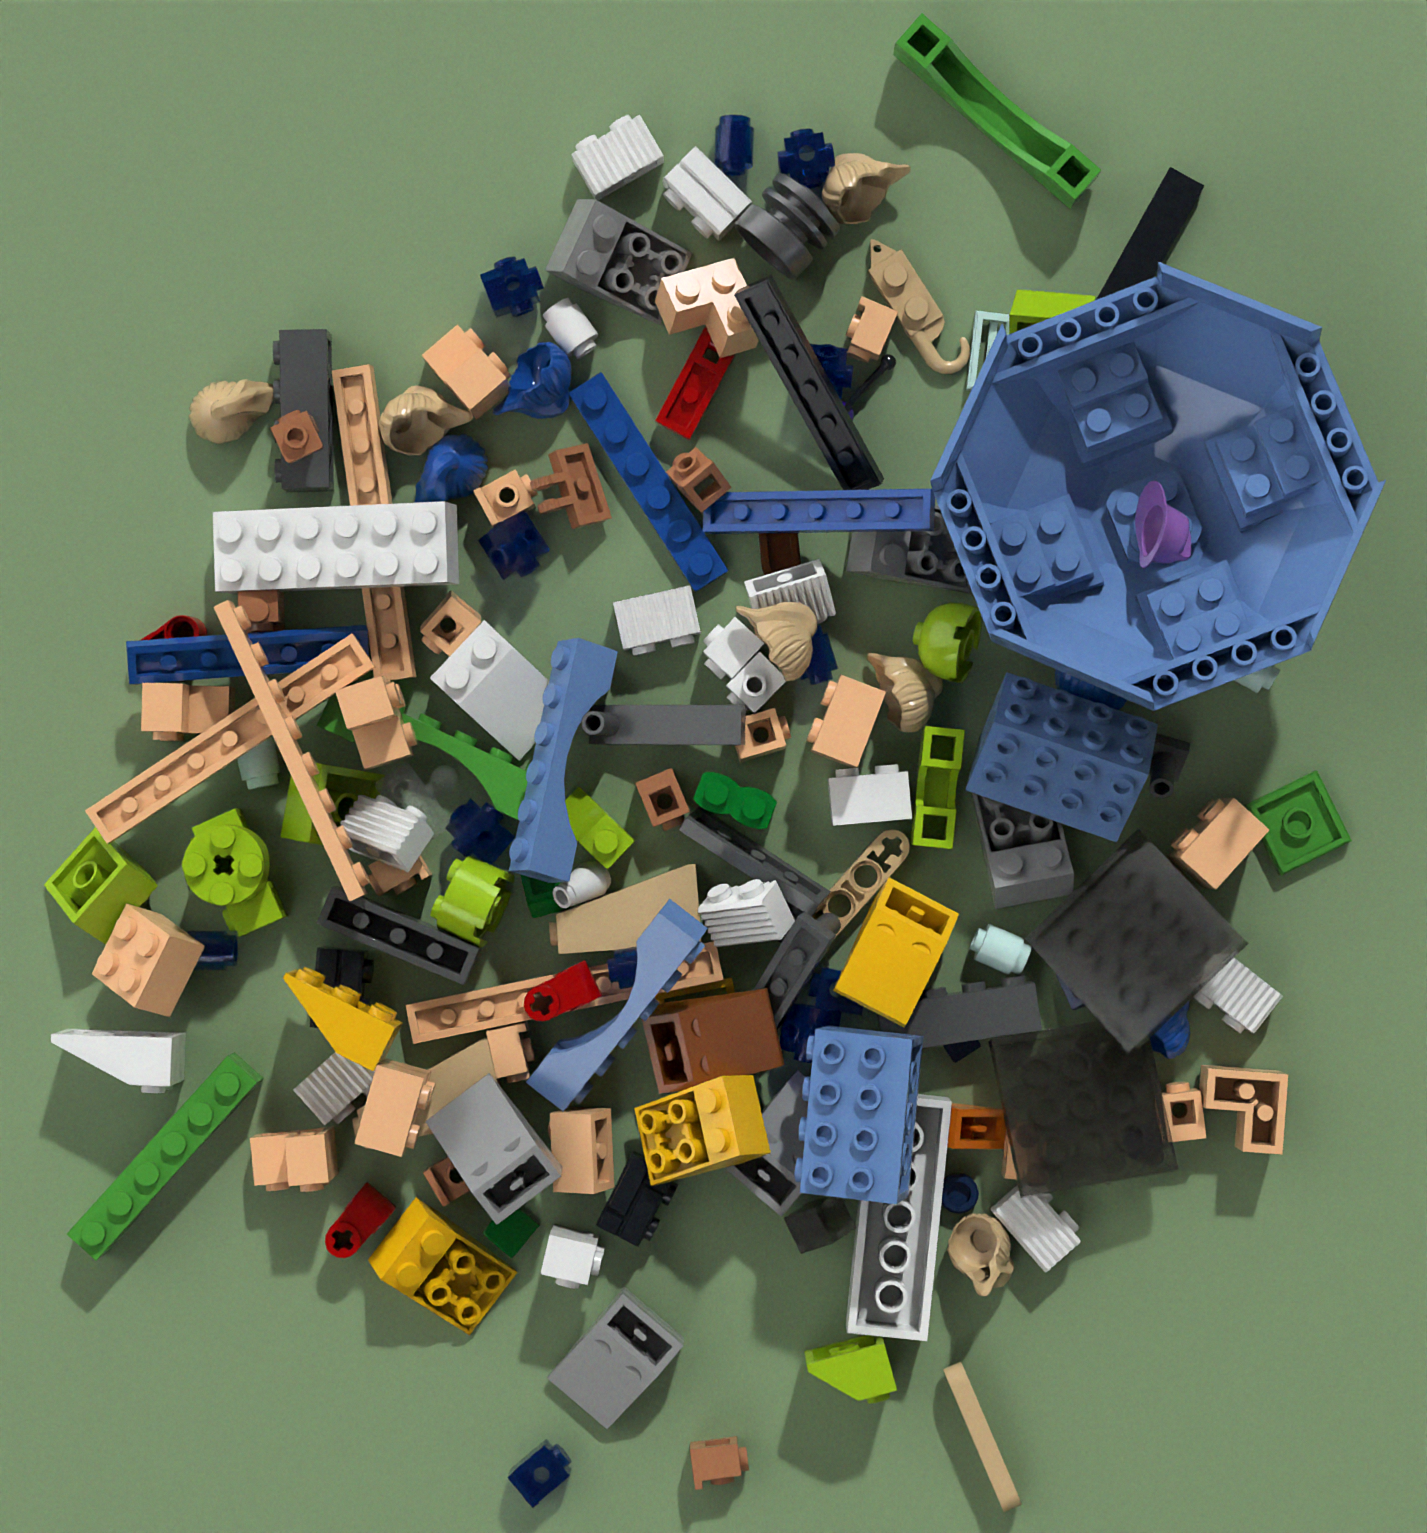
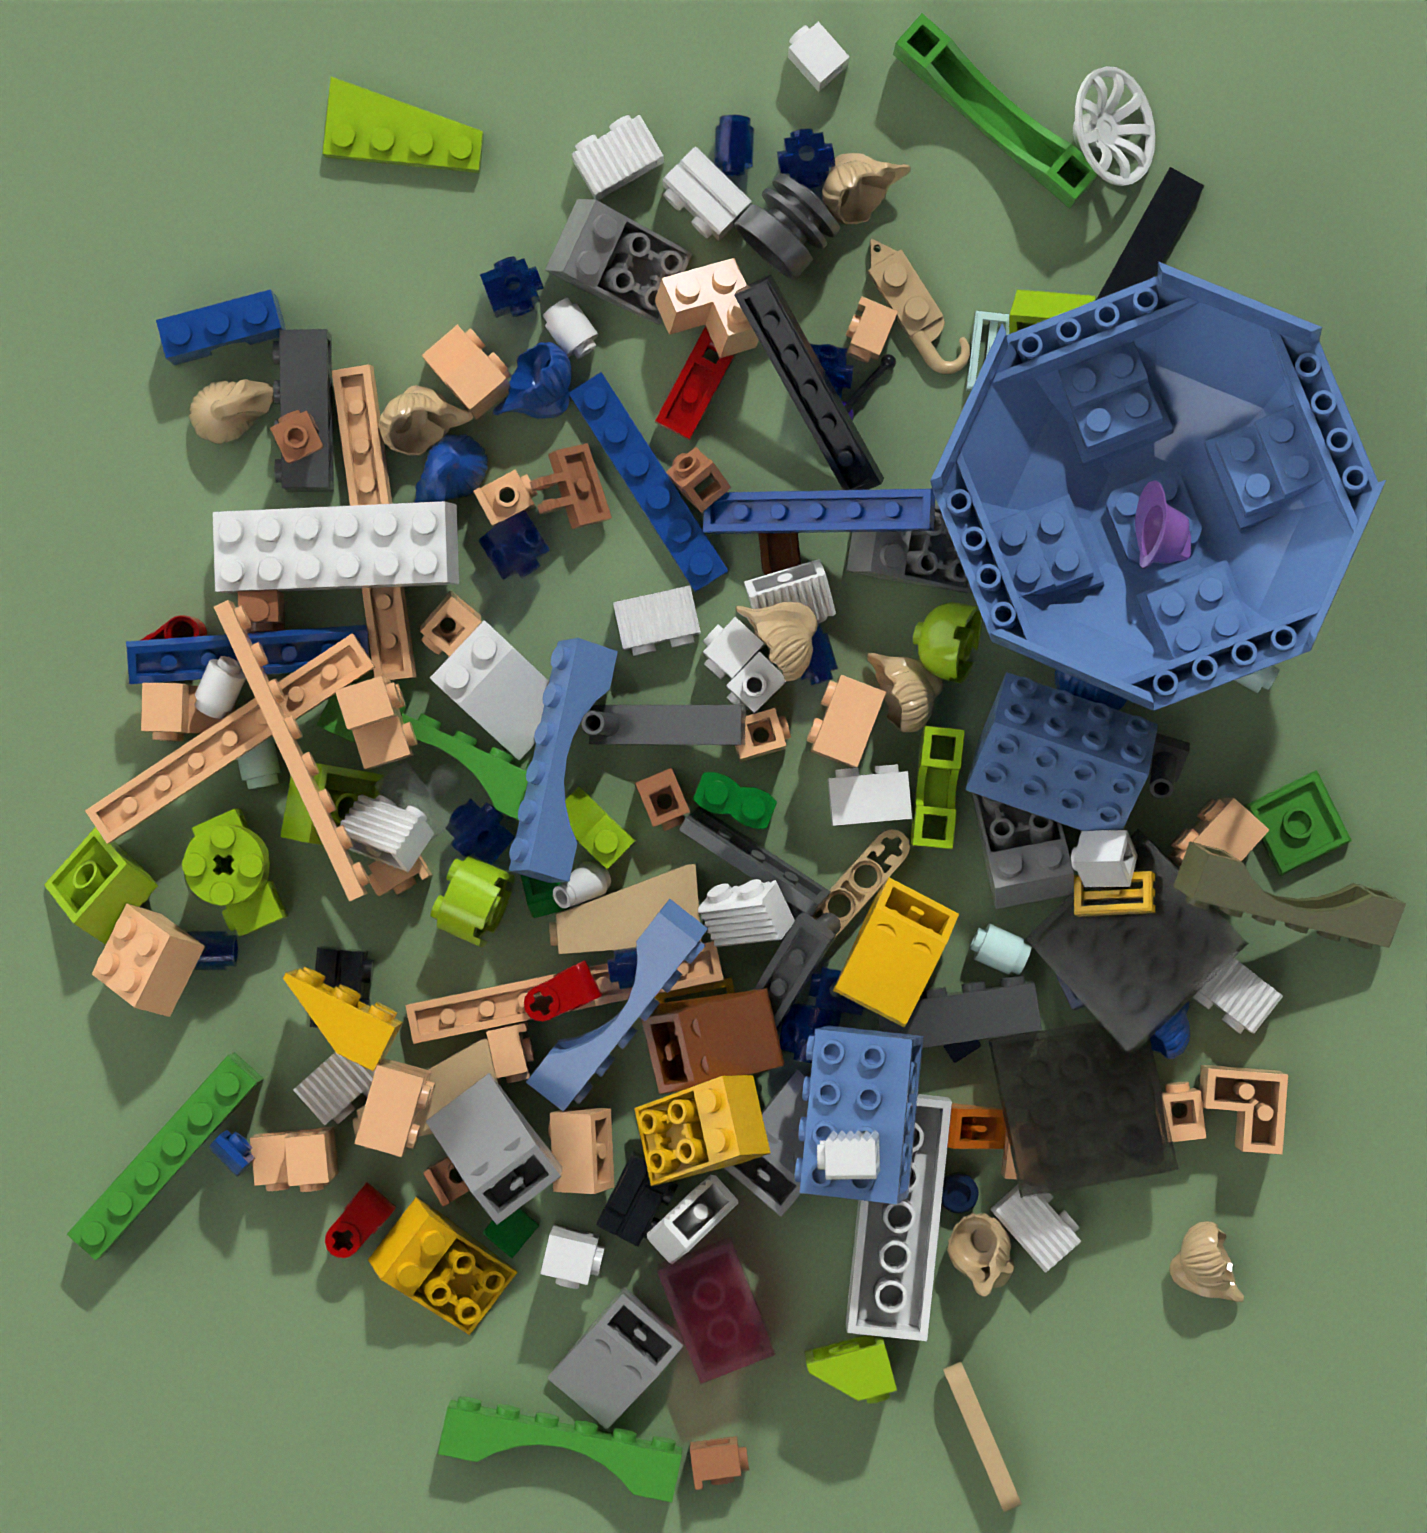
(133, 1057): white slope -> none
(219, 687): none -> white brick
(232, 1151): none -> blue slope
(239, 320): none -> blue arch
(388, 131): none -> lime wing
(399, 935): dark grey brick -> none
(544, 1455): clear blue brick -> none
(642, 1465): none -> bright green arch
(692, 1219): none -> white brick
(716, 1310): none -> clear pink brick
(817, 55): none -> white brick
(819, 1223): clear smoke brick -> none
(849, 1155): none -> white brick
(1102, 129): none -> white wheel
(1104, 858): none -> white brick
(1146, 893): none -> yellow tile
(1204, 1264): none -> tan hair
(1353, 912): none -> olive arch

